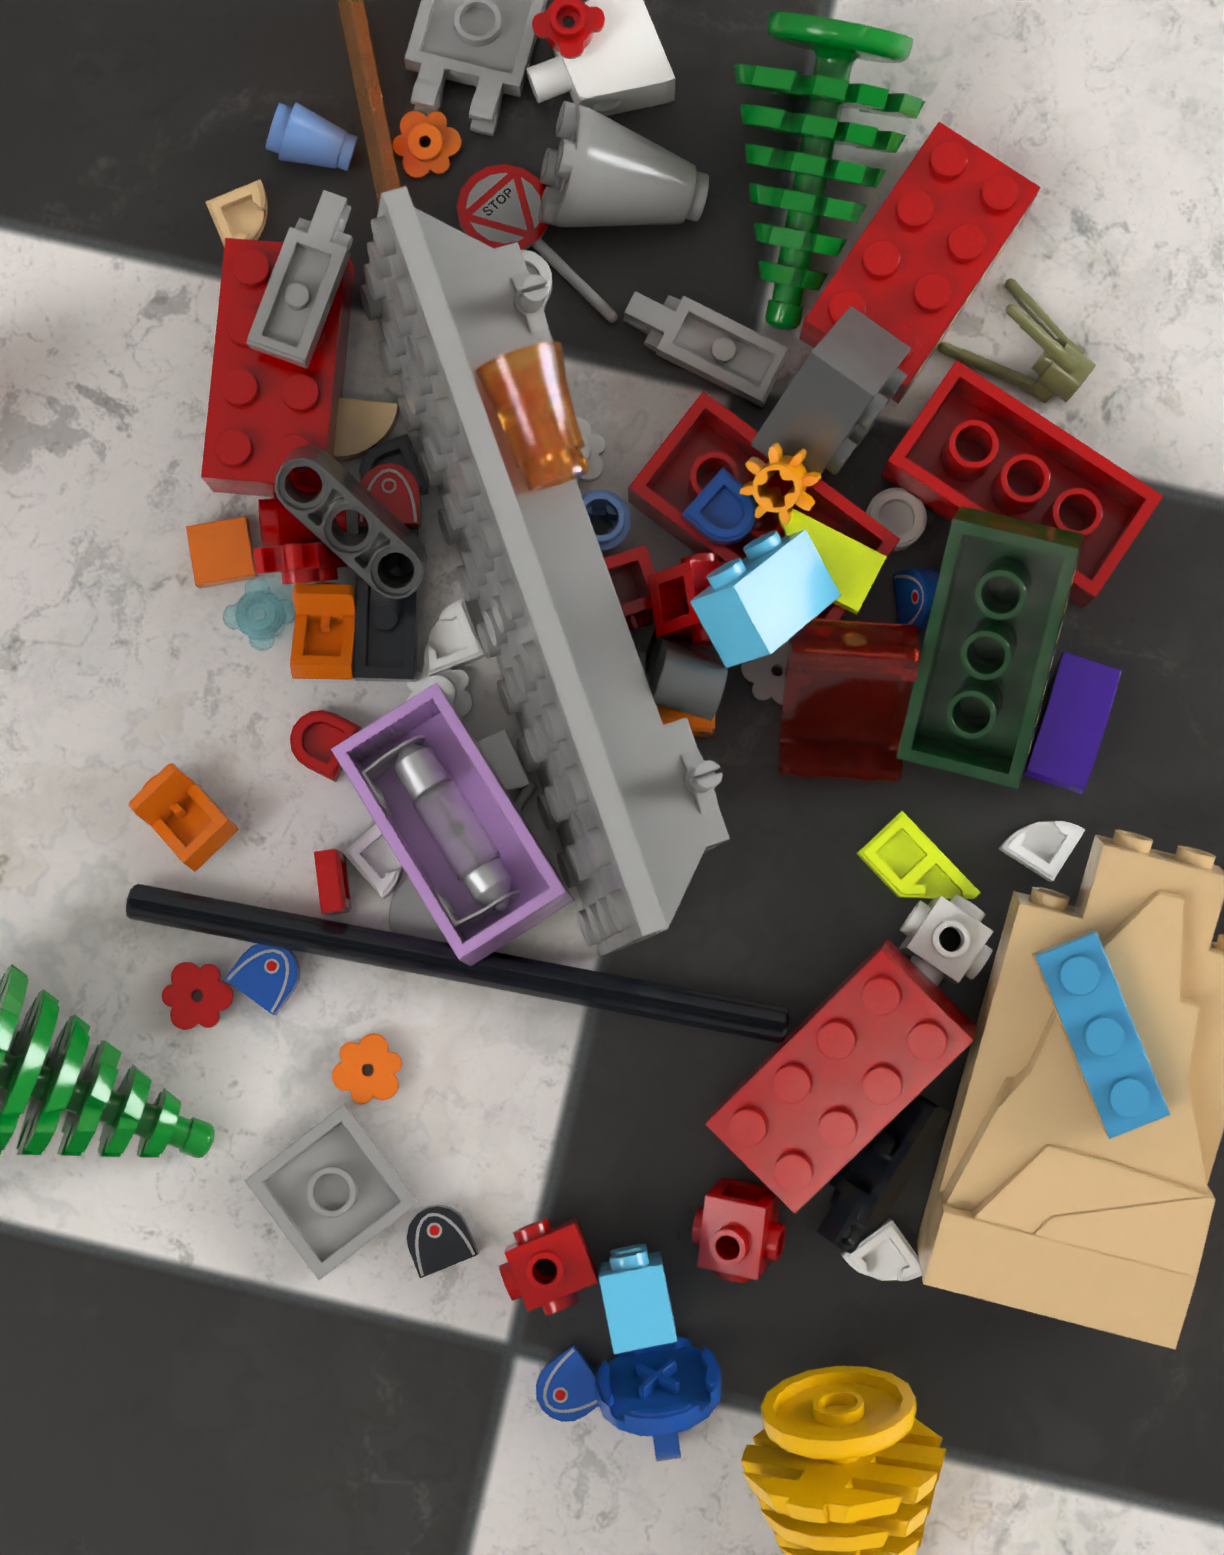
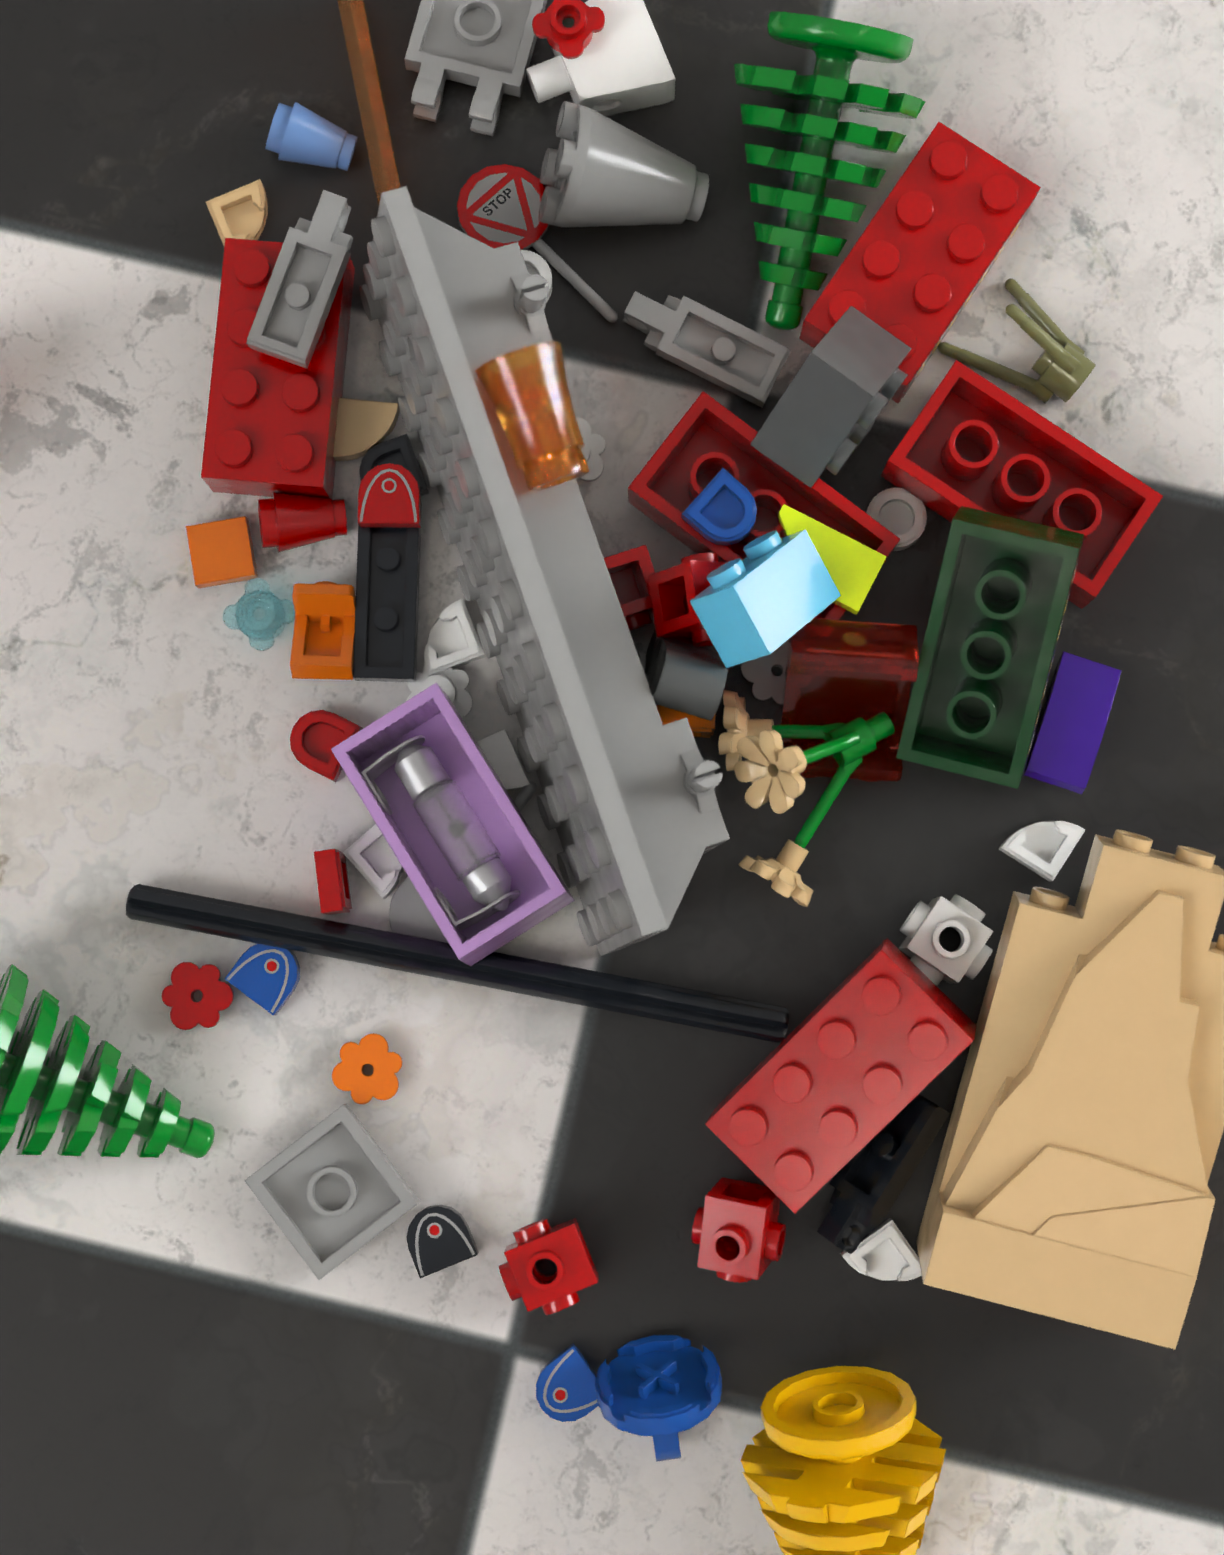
(183, 816): orange bracket -> none
(298, 562): red plate -> none
(359, 551): dark grey beam -> none
(444, 143): orange plant -> none
(608, 508): medium blue cone -> none
(636, 1299): medium azure brick -> none
(770, 498): light orange gear -> none
(777, 777): none -> tan plant
(913, 863): neon yellow tile -> none
(915, 595): blue tile -> none
(1101, 1034): dark azure plate -> none

